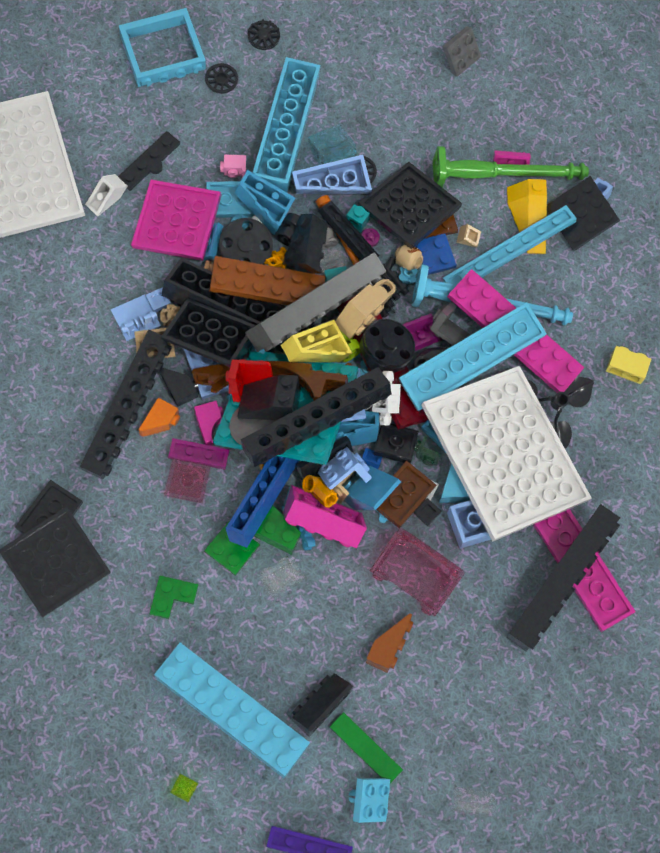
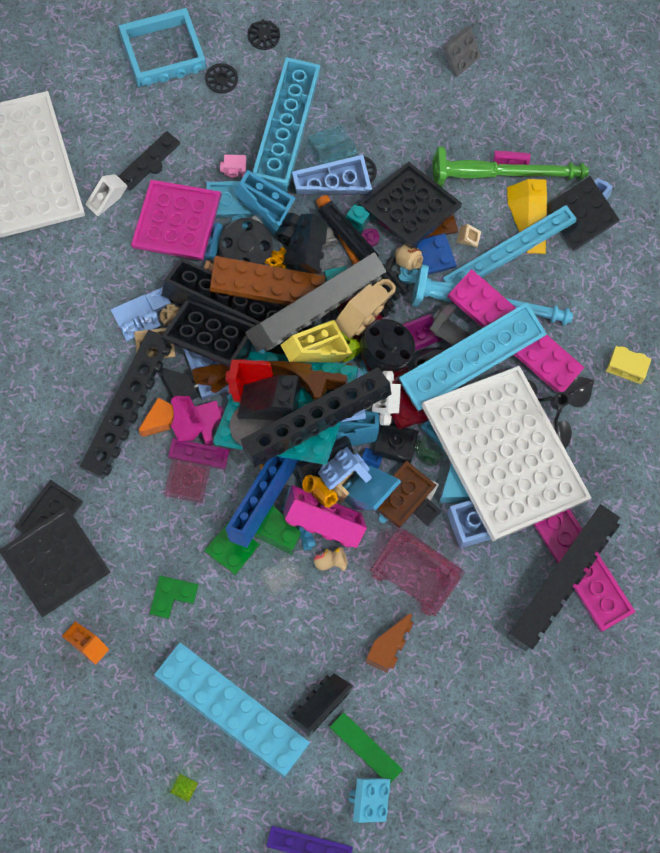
(85, 642): none -> orange arch
(186, 421): none -> dark pink arch
(329, 559): none -> tan animal

